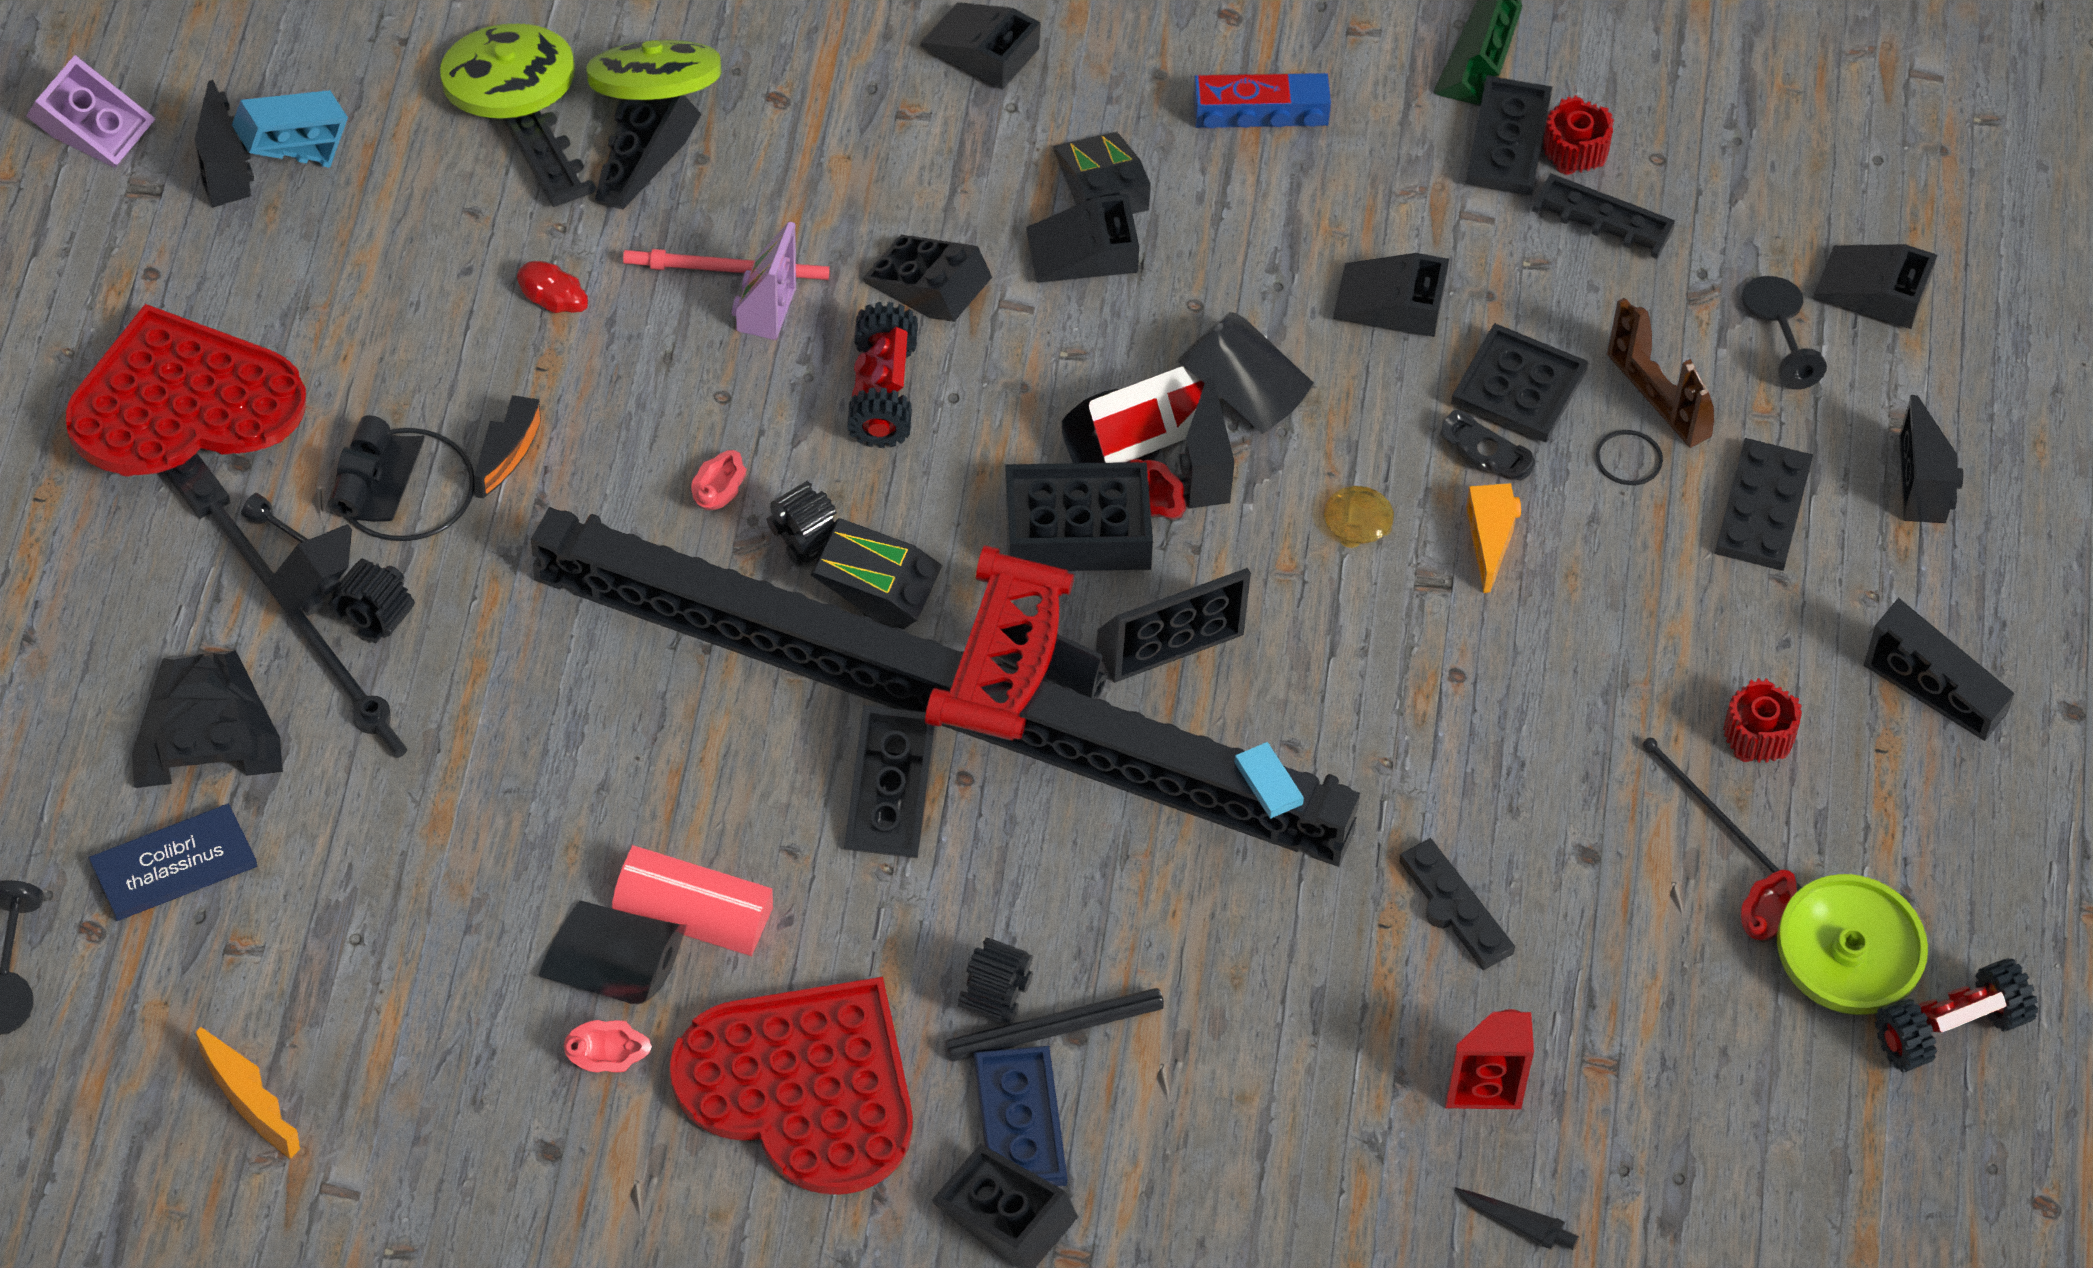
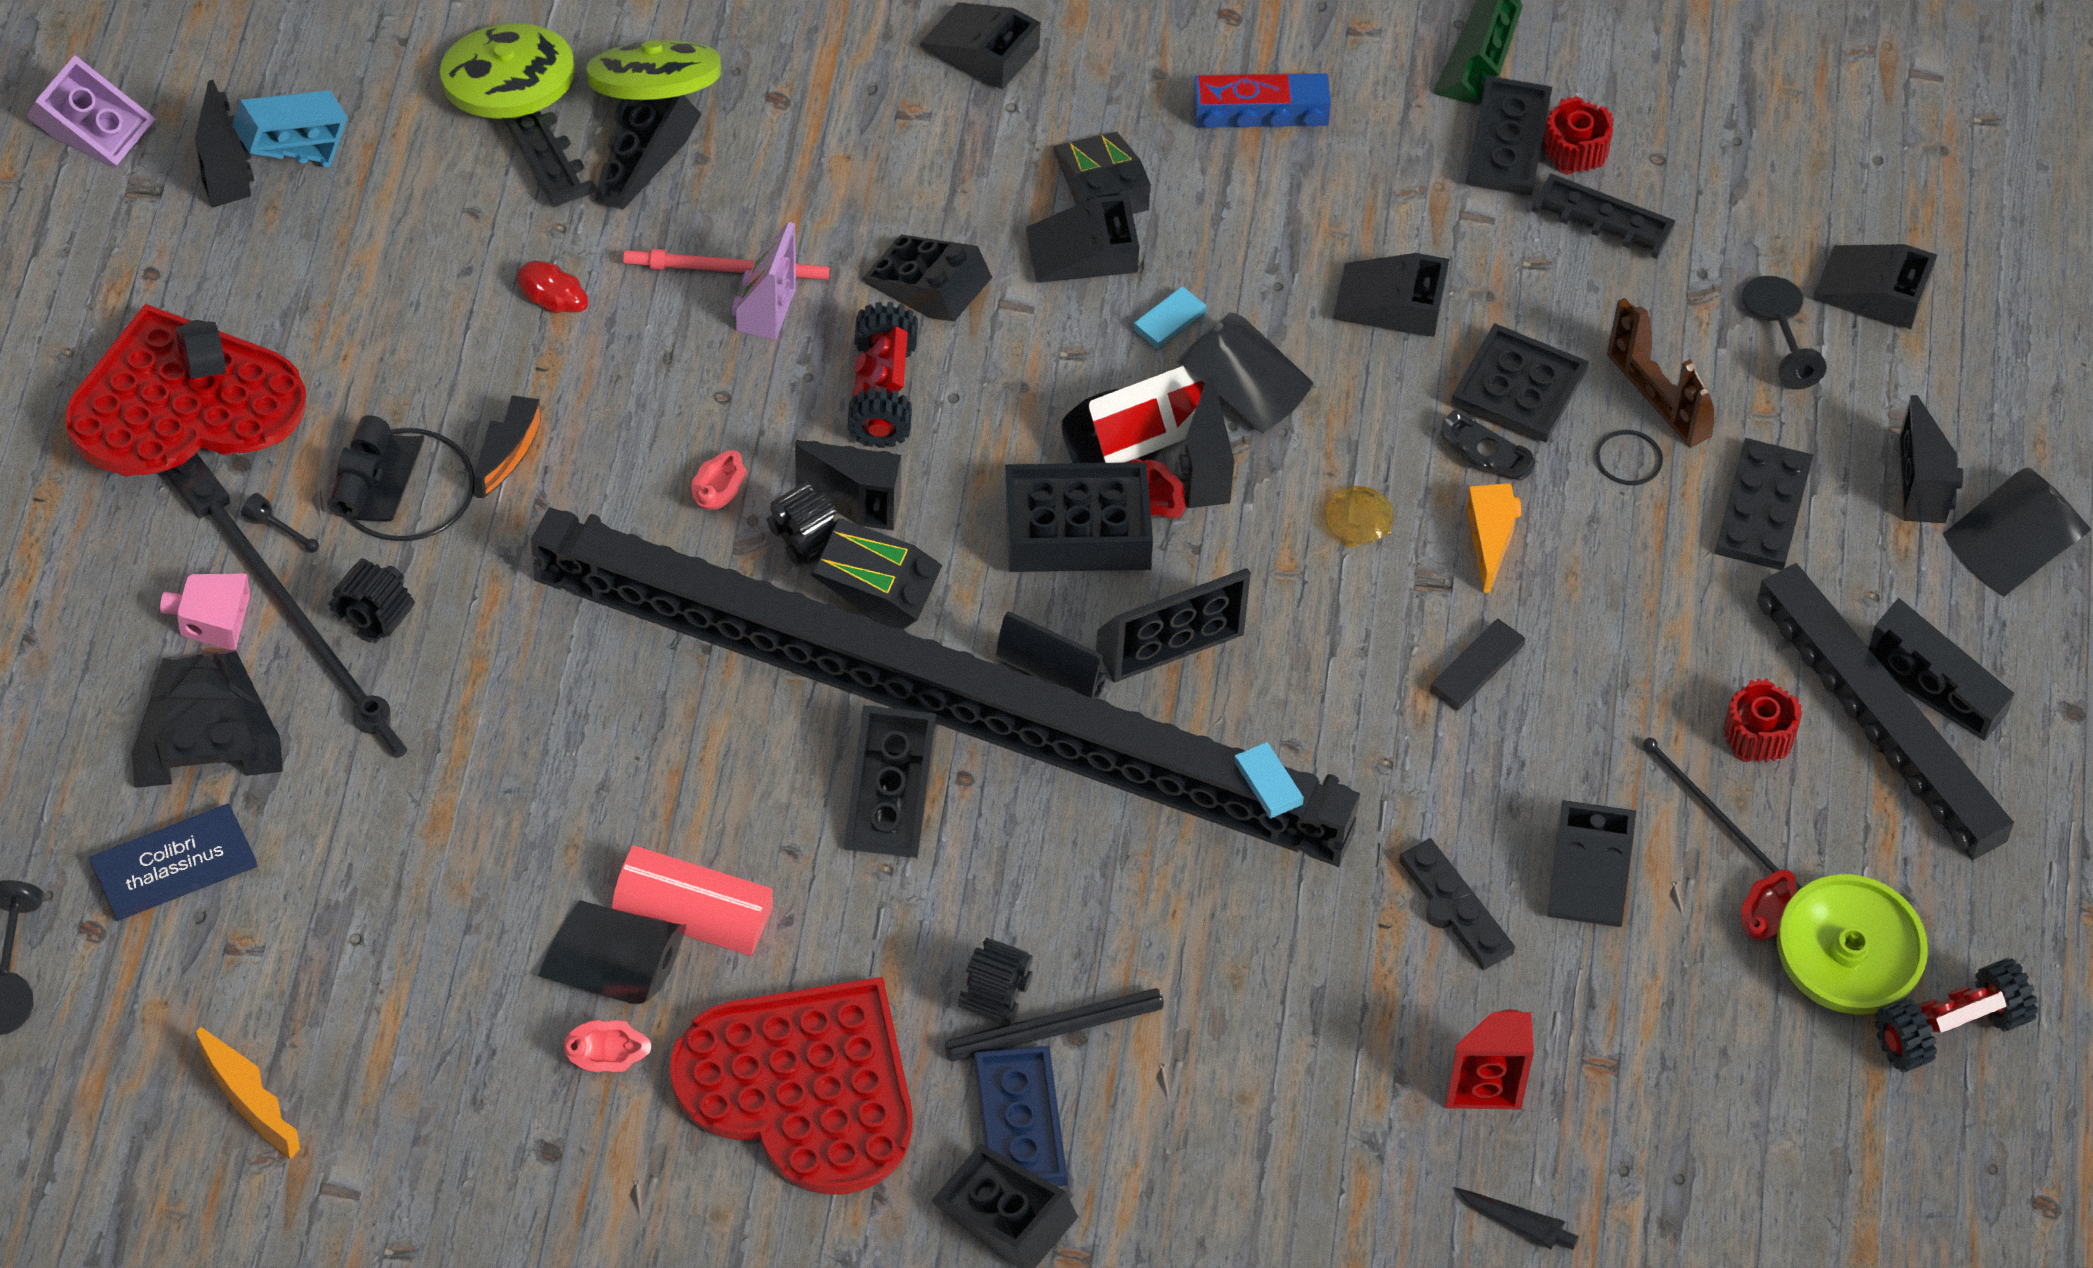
(201, 348): none -> black brick
(210, 608): none -> bright pink torso
(312, 572): black slope -> none
(858, 481): none -> black slope
(967, 702): red piece -> none
(1170, 318): none -> medium azure tile
(1477, 664): none -> black tile
(1591, 863): none -> black slope
(1884, 712): none -> black brick
(2016, 531): none -> black piece

